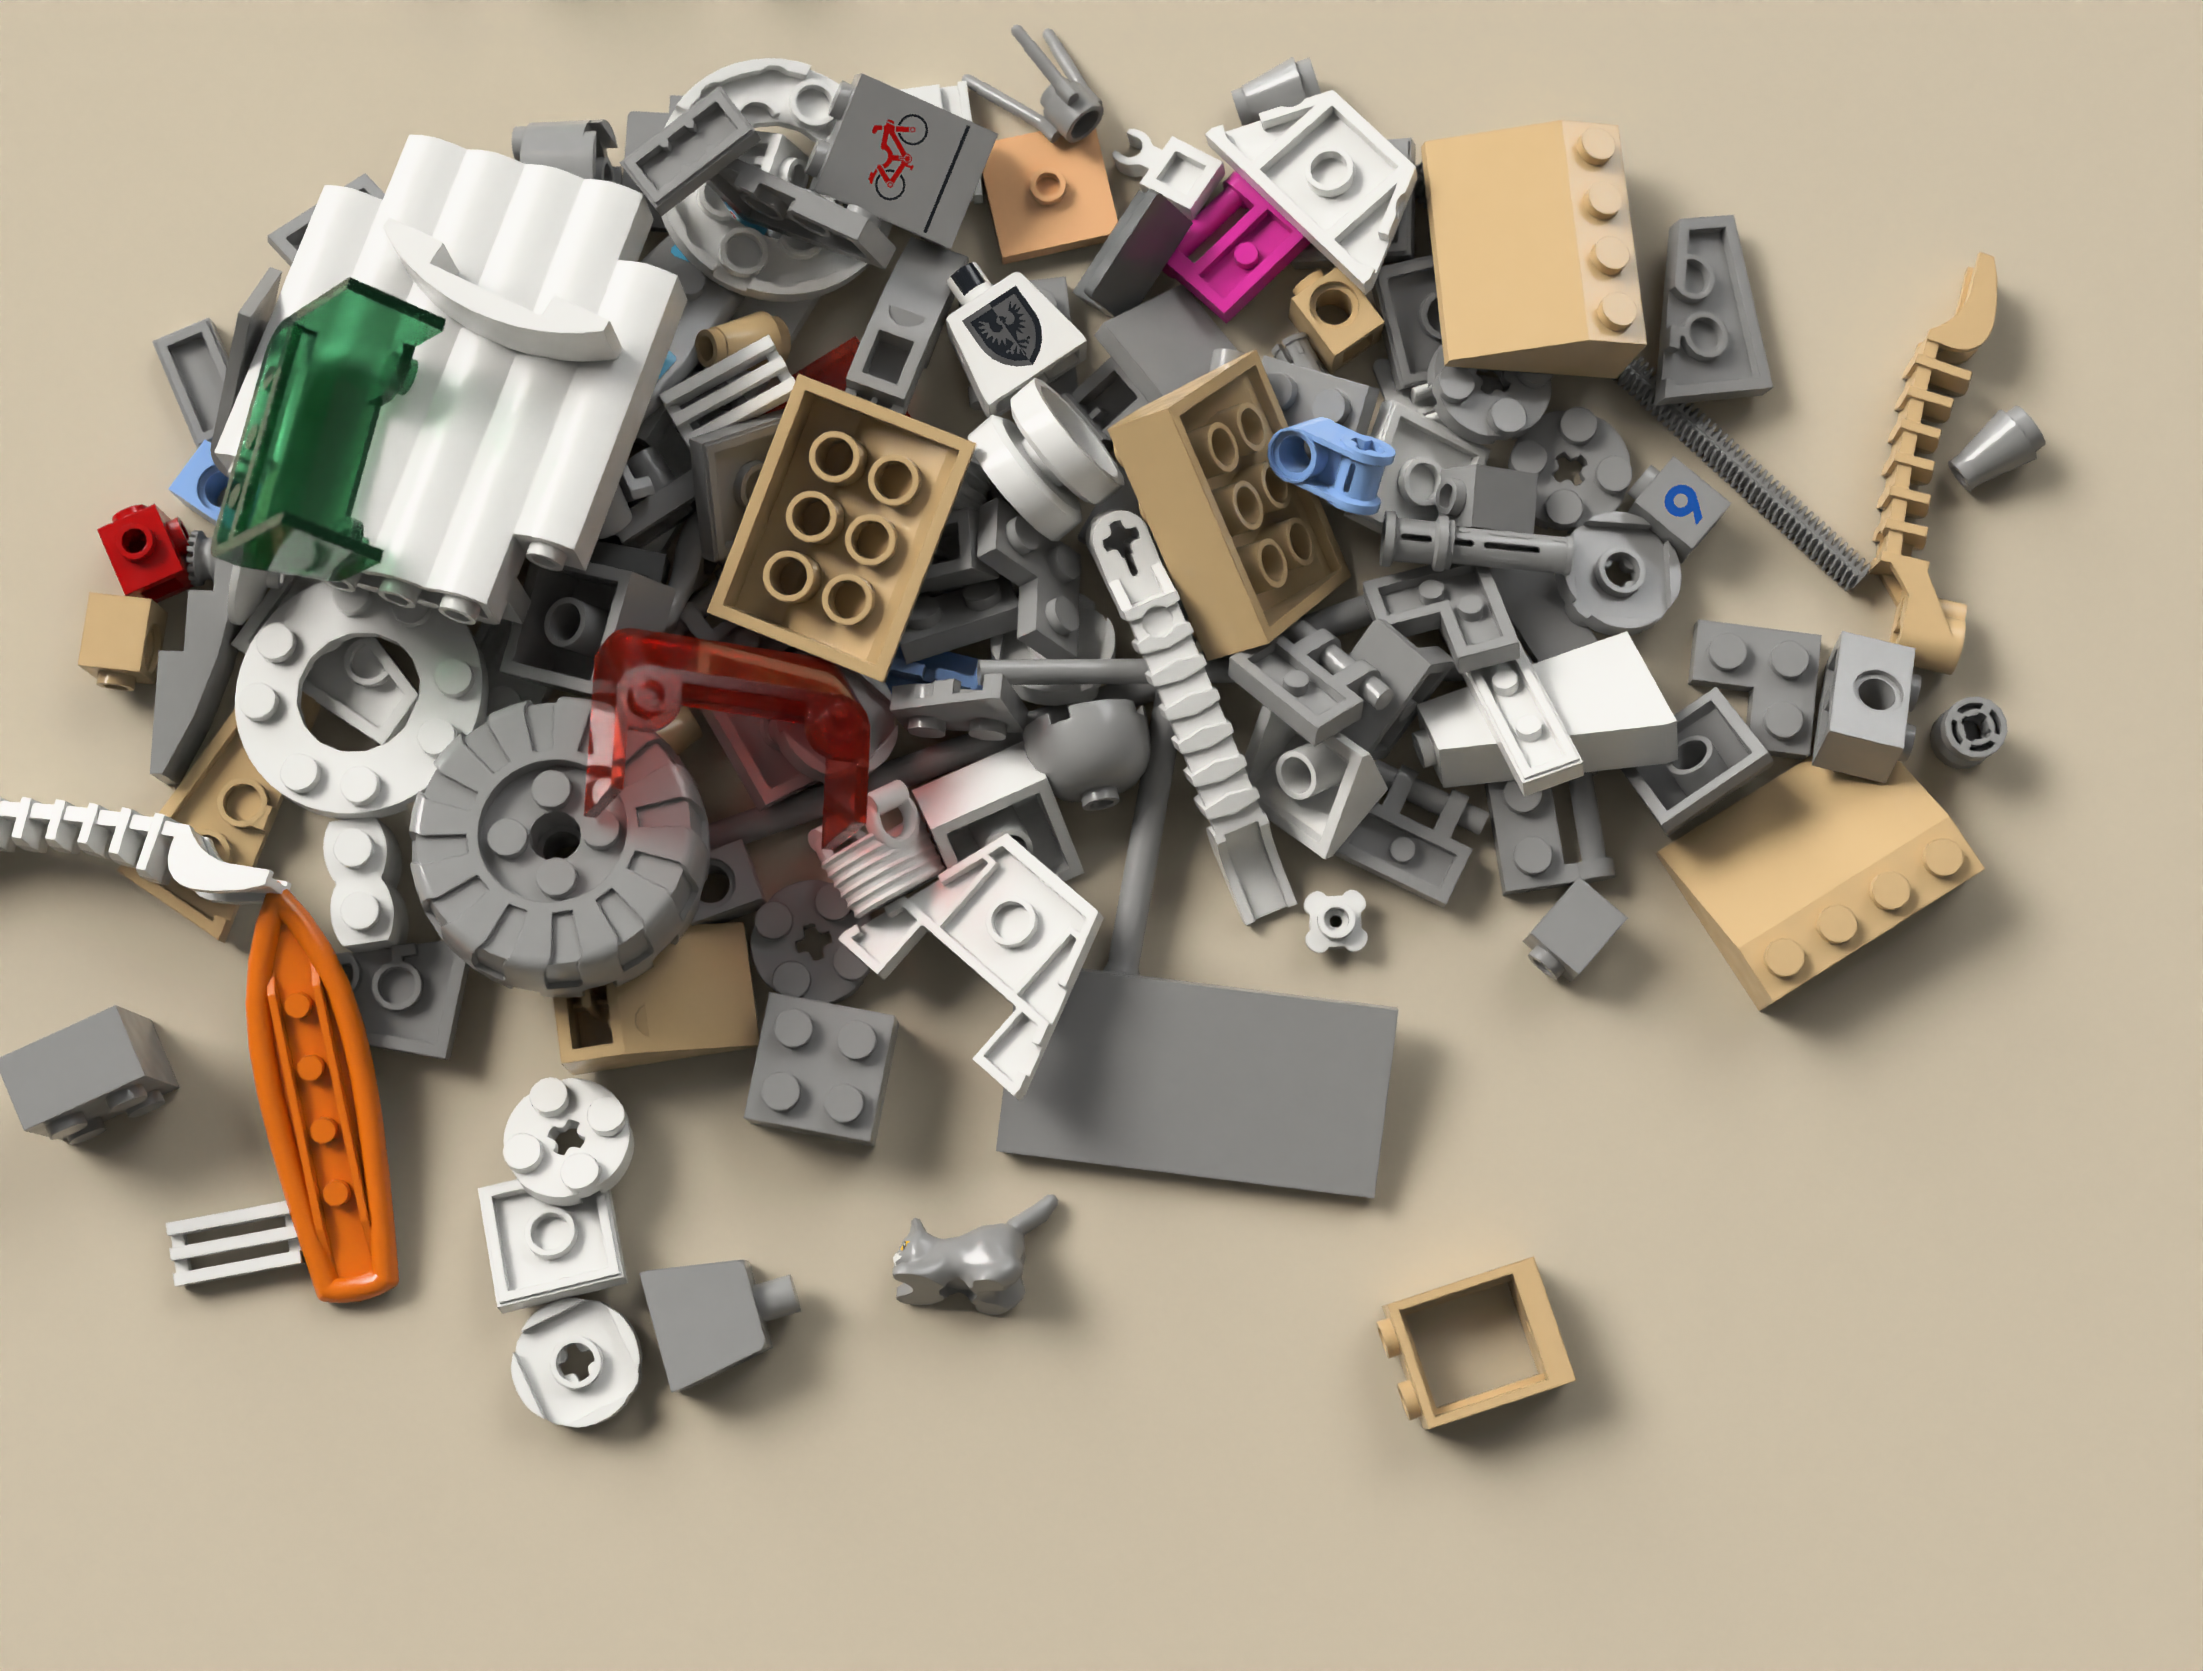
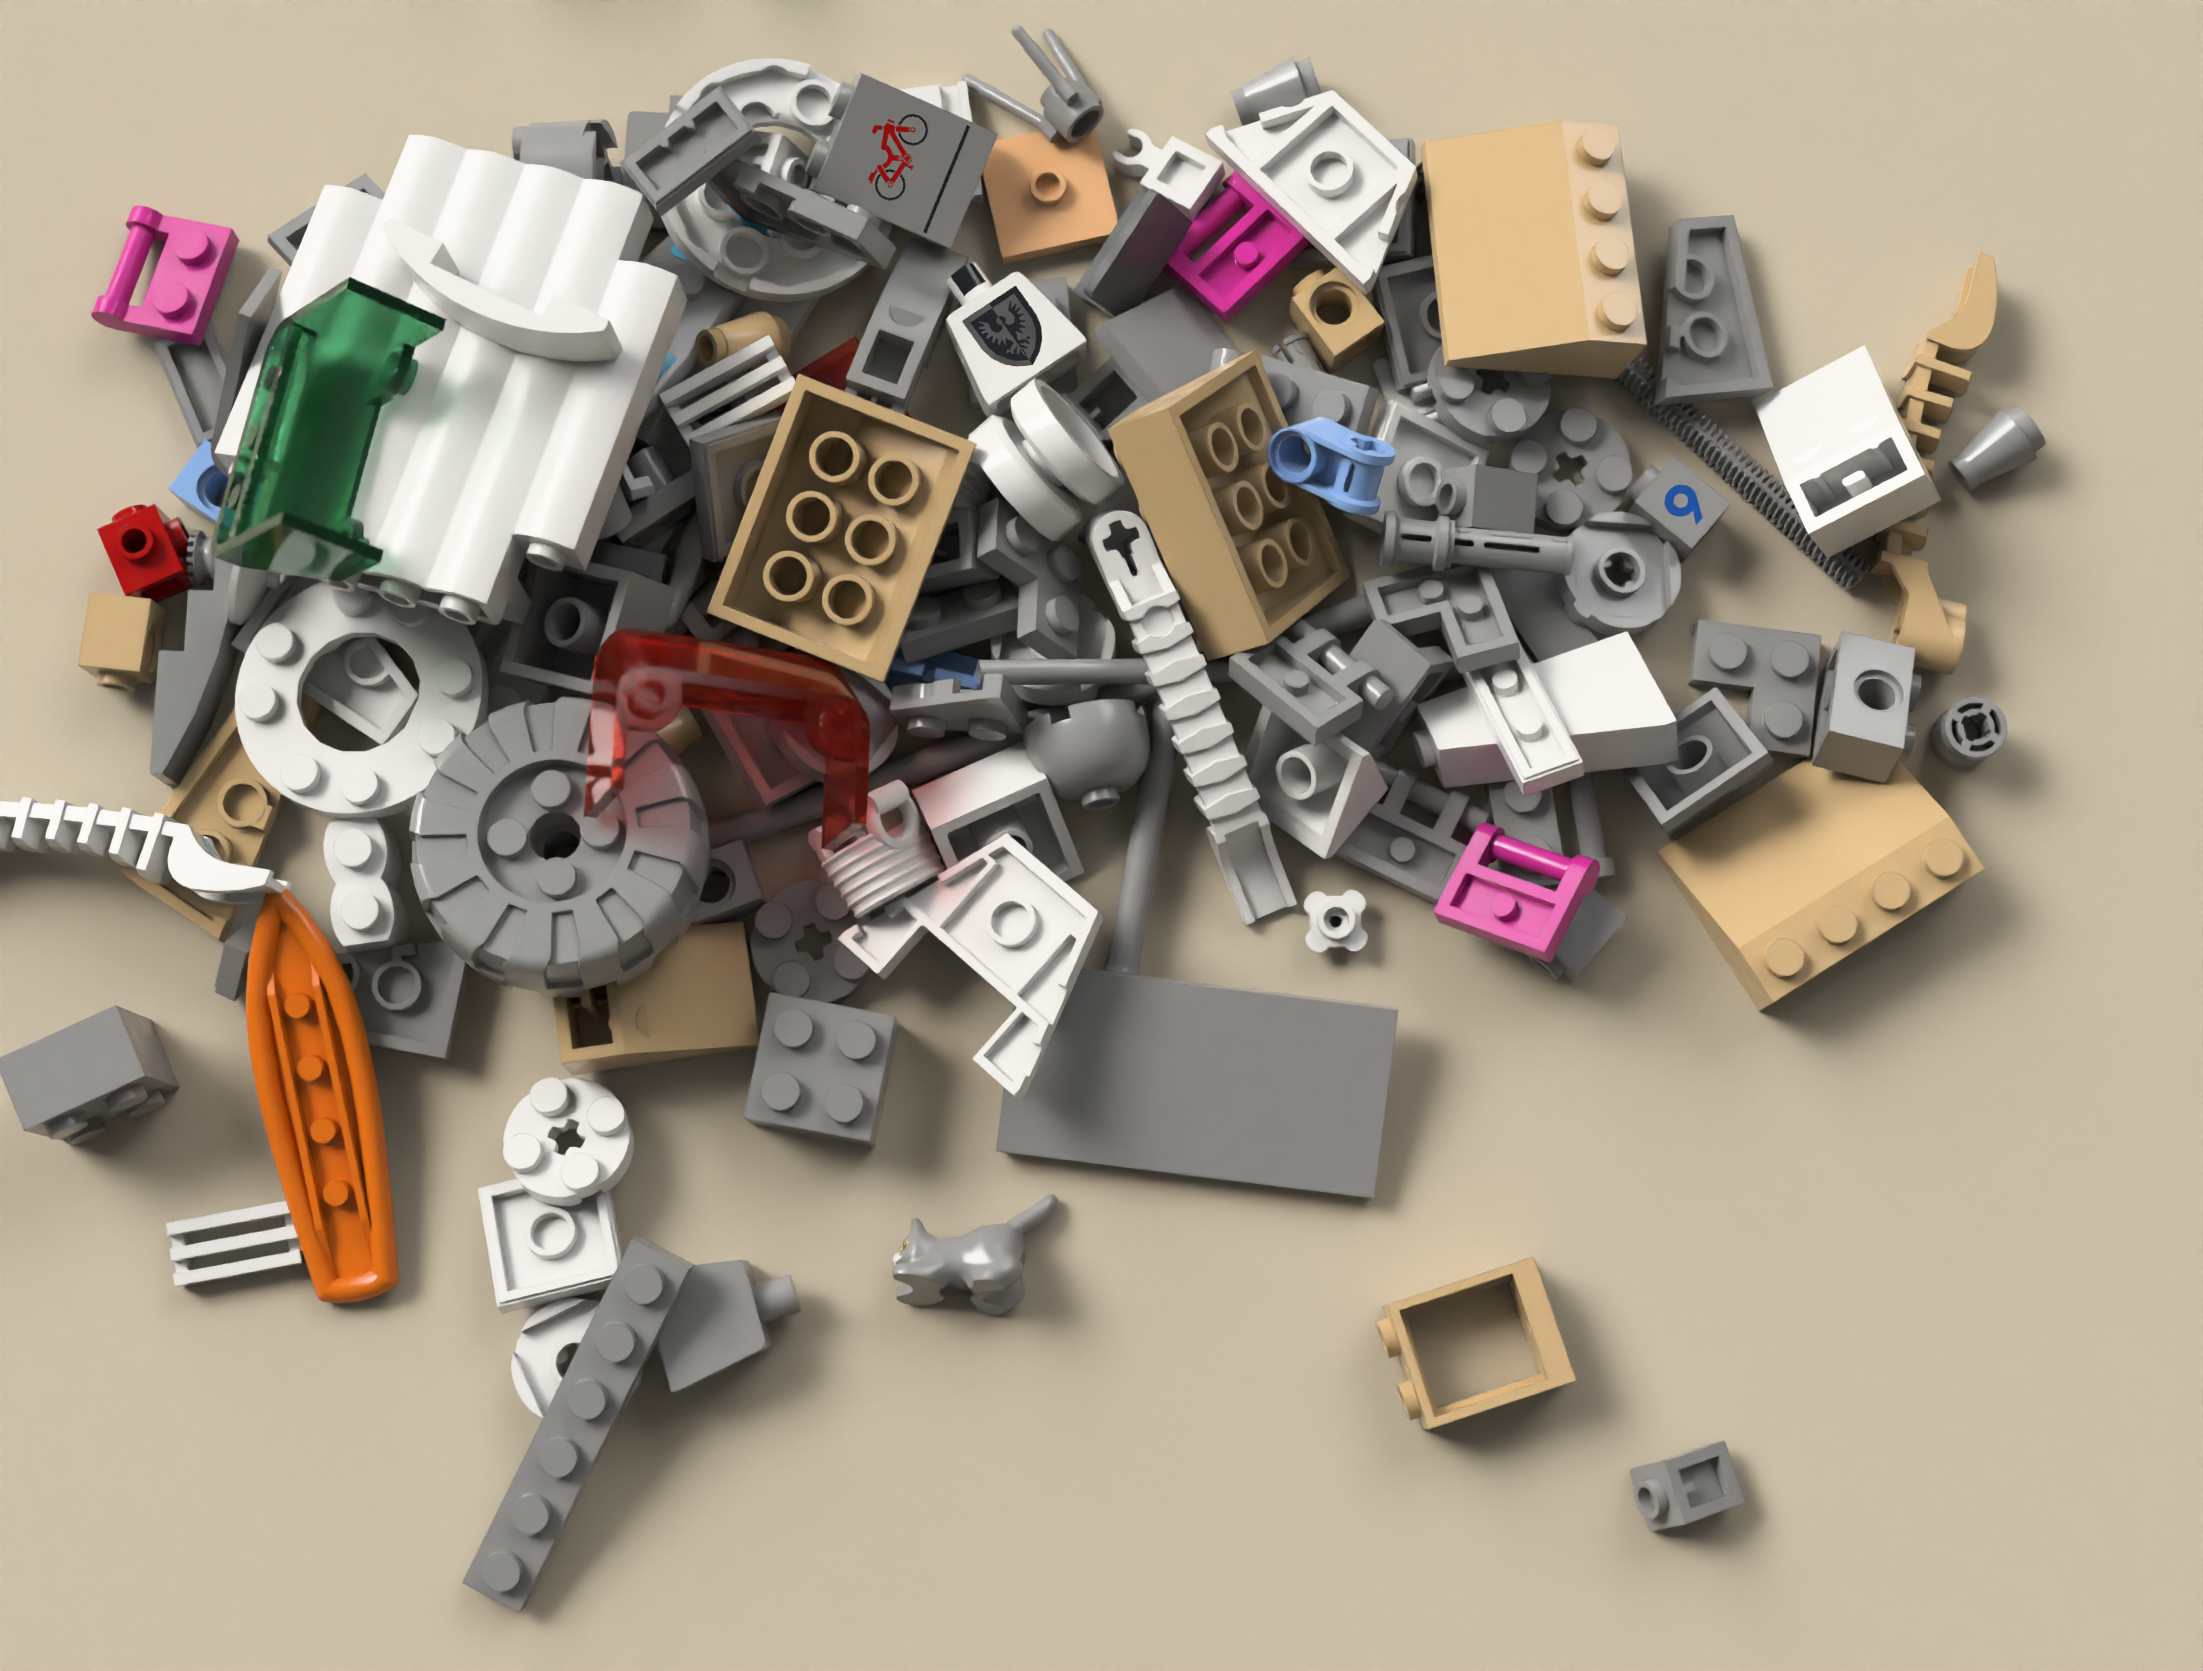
(182, 285): none -> dark pink plate
(233, 966): none -> light grey tile
(578, 1423): none -> light grey plate
(1507, 907): none -> plate
(1686, 1487): none -> light grey bracket
(1845, 453): none -> white slope

